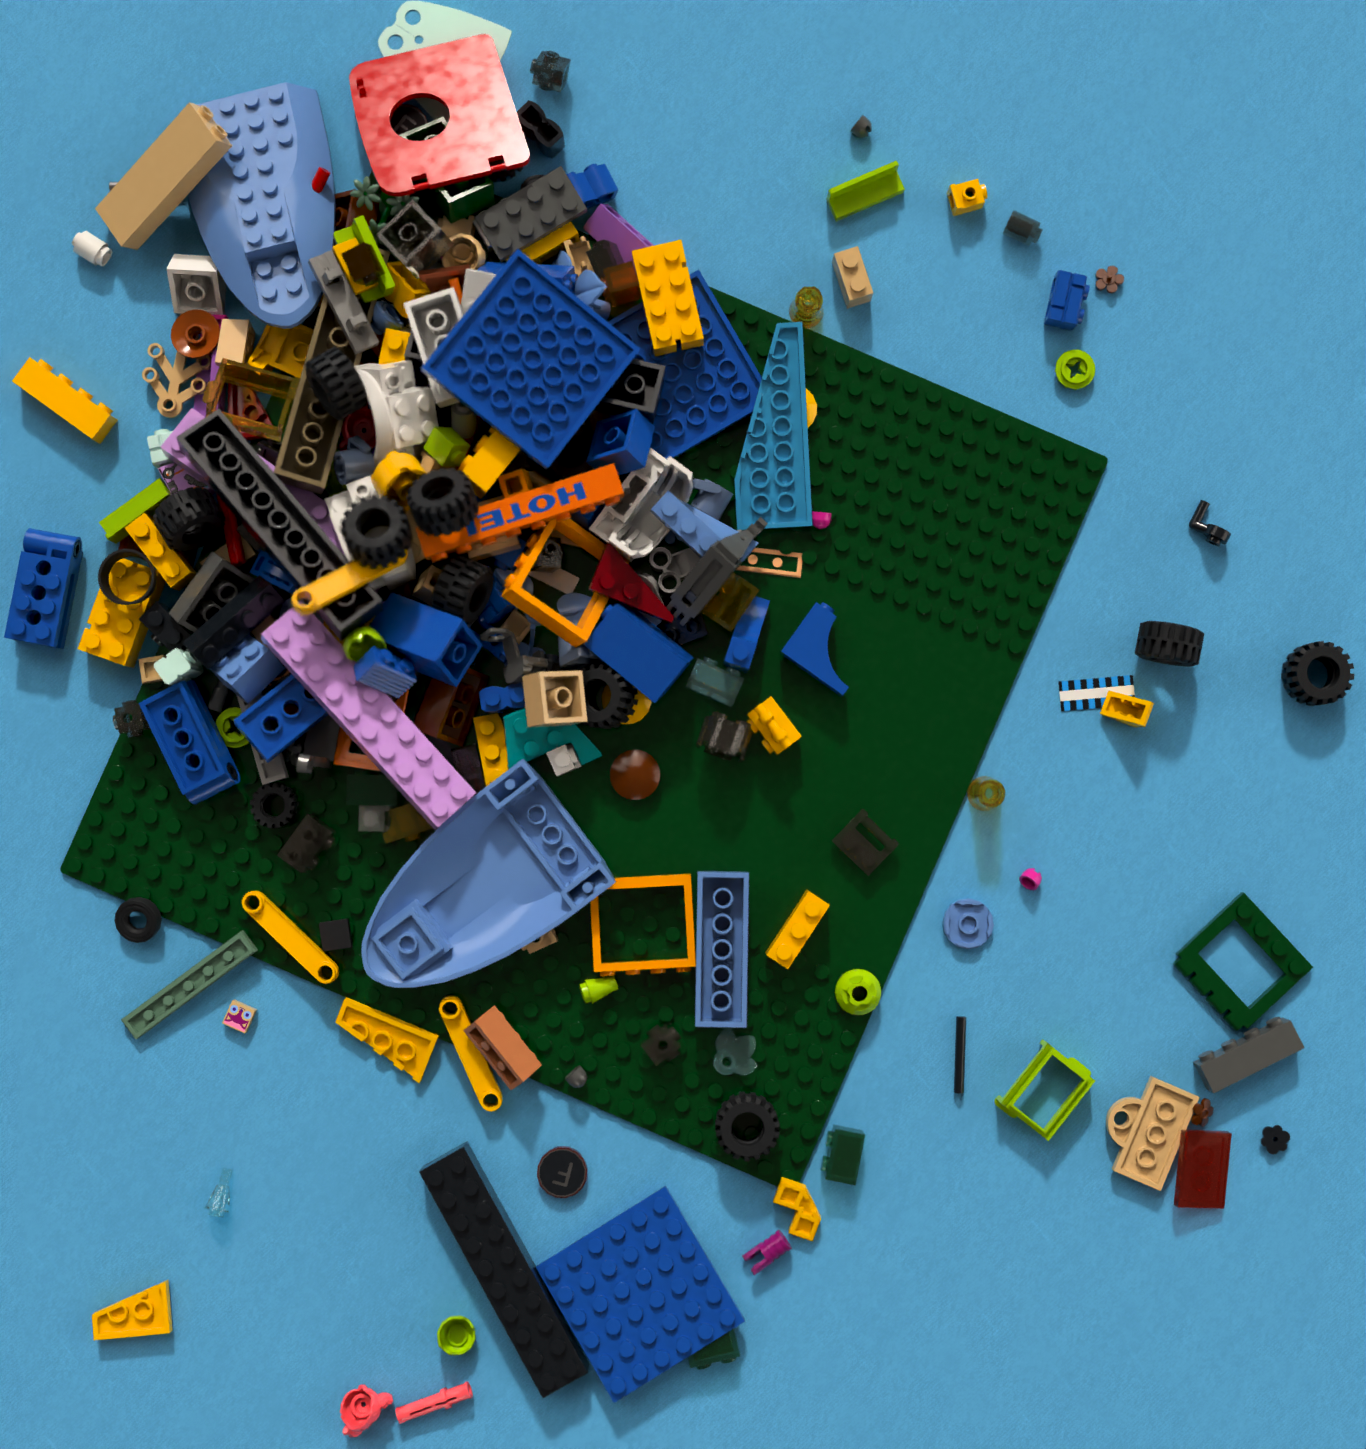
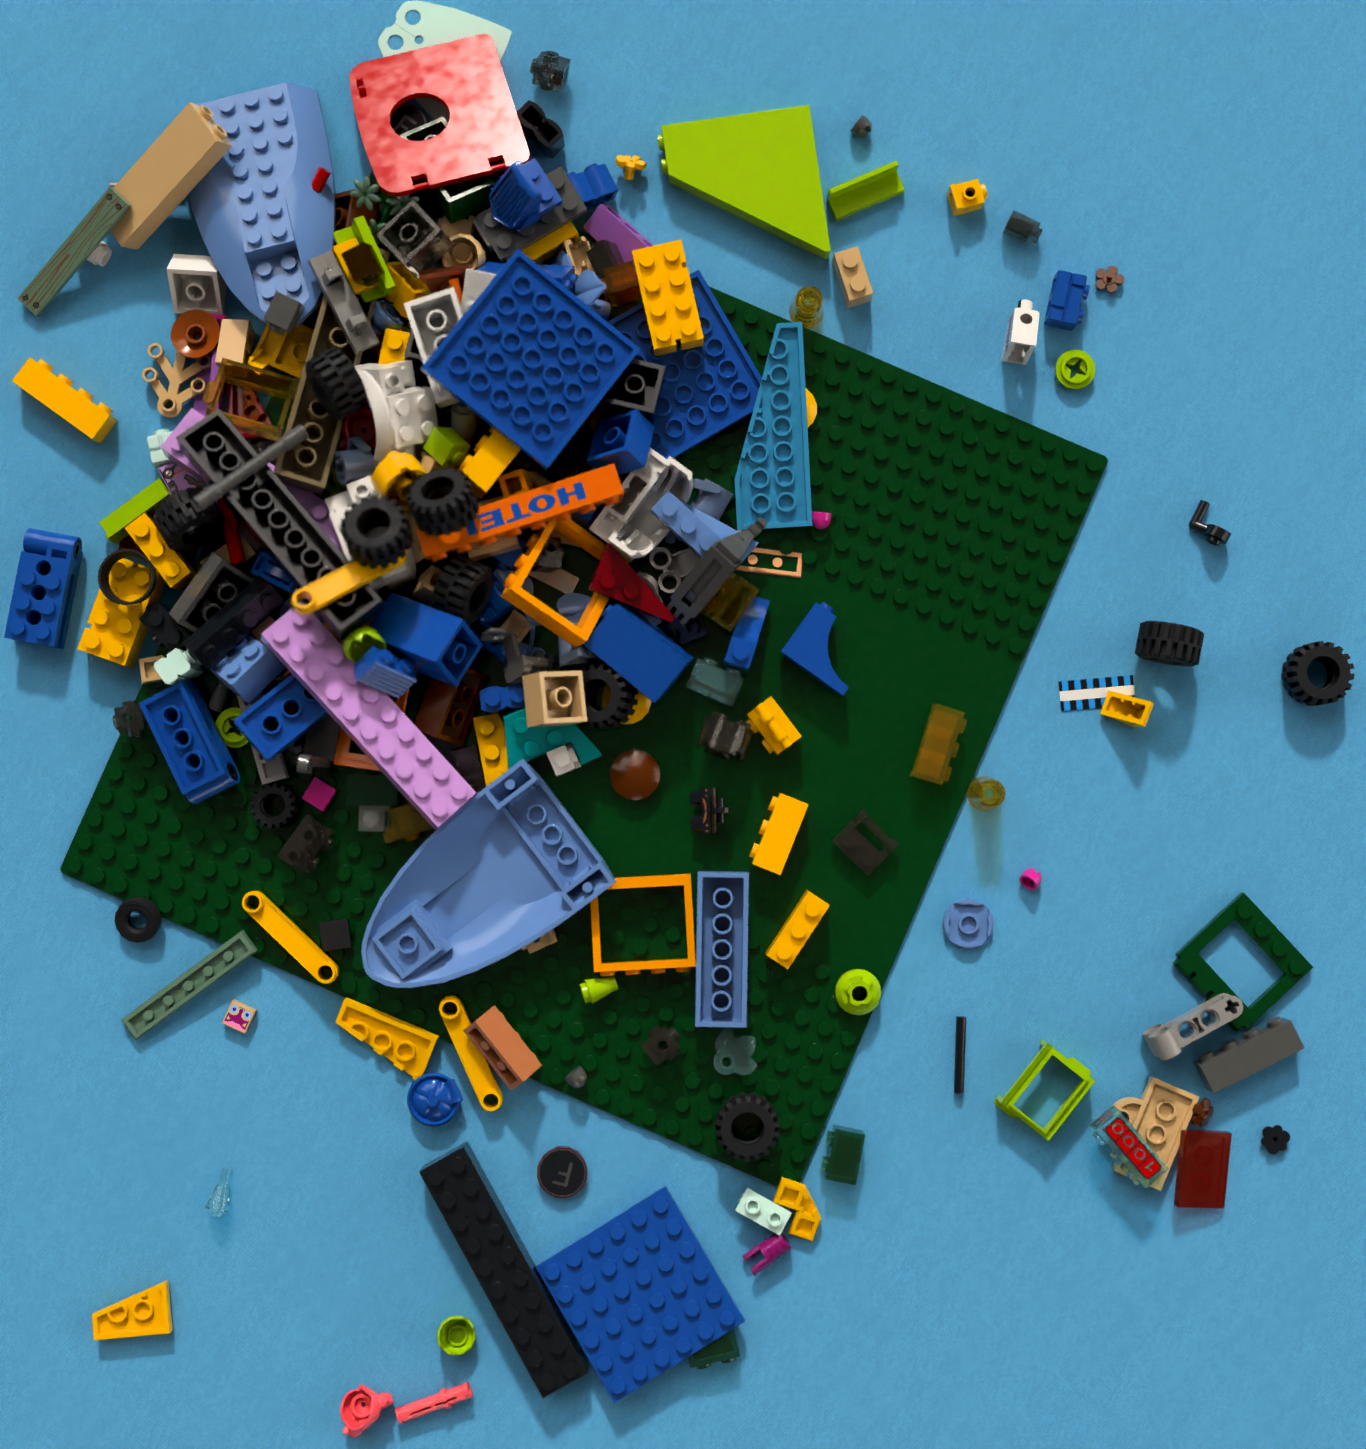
(74, 251): none -> sand green tile
(216, 491): none -> dark grey piece
(283, 314): none -> dark grey brick
(319, 794): none -> dark pink tile
(434, 1099): none -> blue piece
(522, 195): none -> blue piece
(630, 165): none -> yellow plant
(712, 810): none -> black hips
(754, 168): none -> lime slope
(763, 1211): none -> light aqua hinge
(778, 833): none -> yellow brick
(938, 744): none -> clear yellow brick
(1021, 333): none -> white torso
(1128, 1148): none -> clear light blue brick
(1166, 1040): none -> light grey piece

